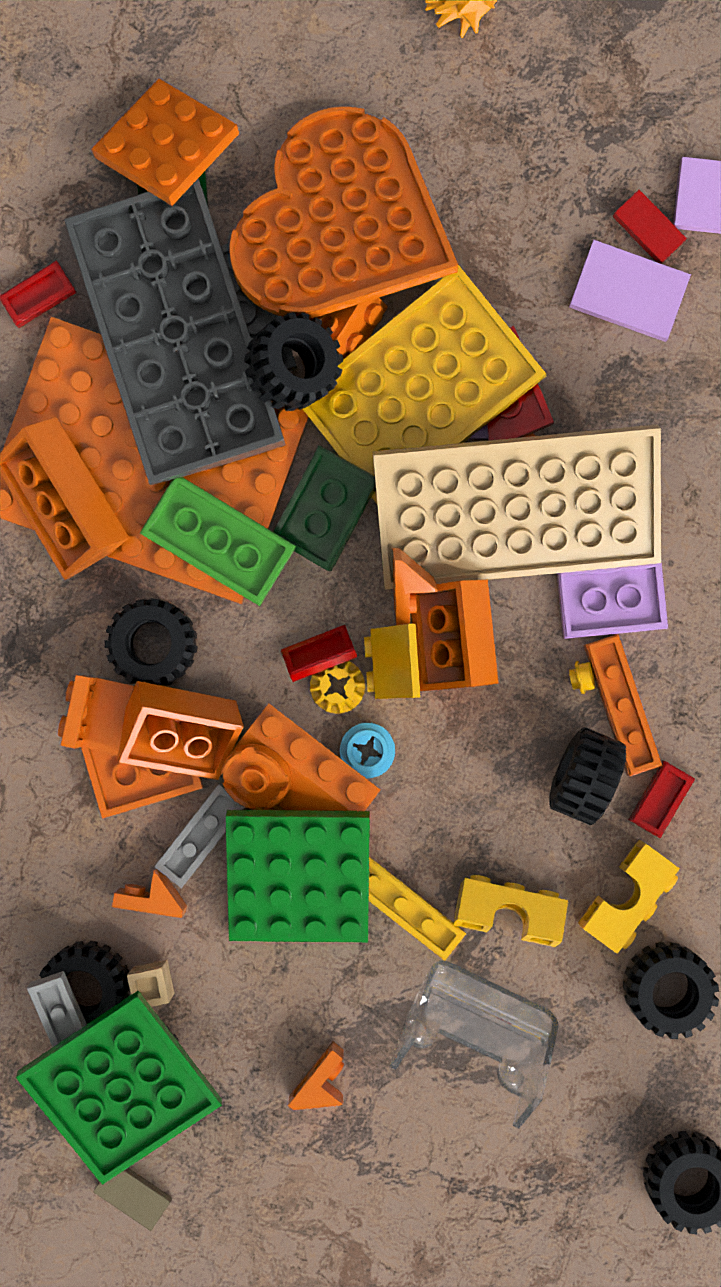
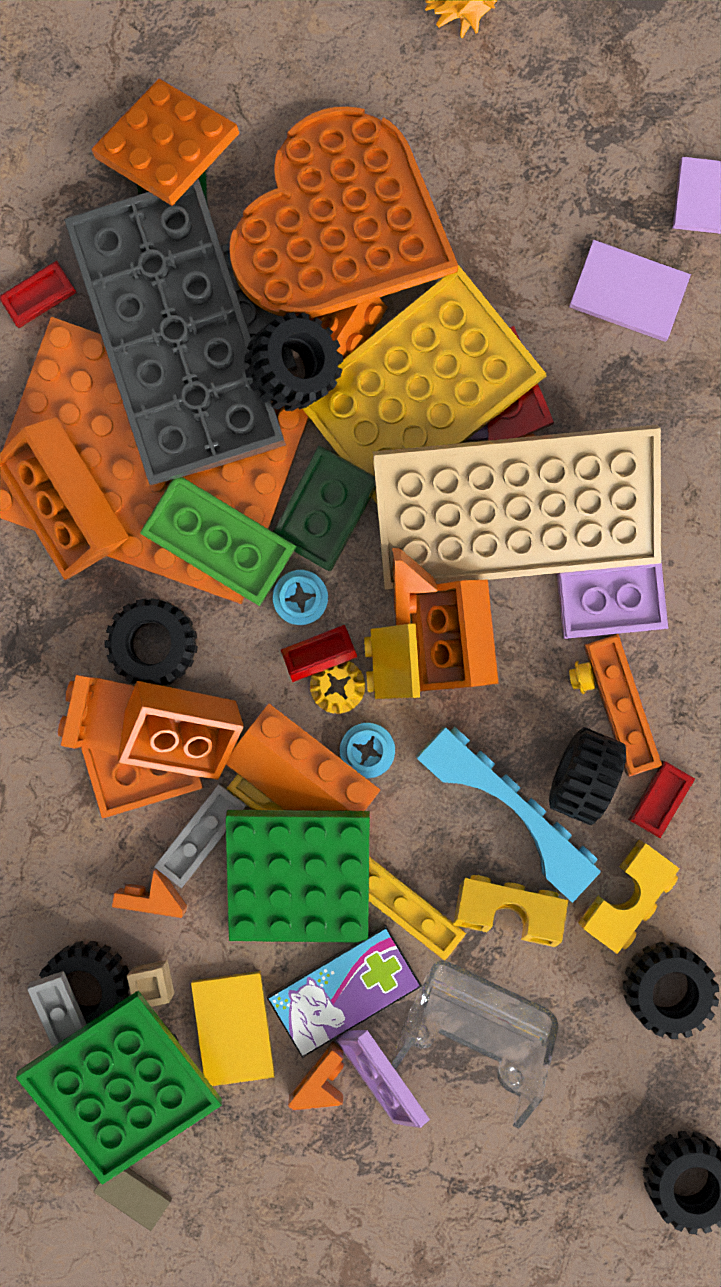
(233, 1028): none -> yellow tile
(256, 776): orange tile -> none
(290, 610): none -> medium azure gear
(344, 991): none -> tile
(382, 1078): none -> lavender tile
(560, 861): none -> medium azure arch
(649, 227): red tile -> none

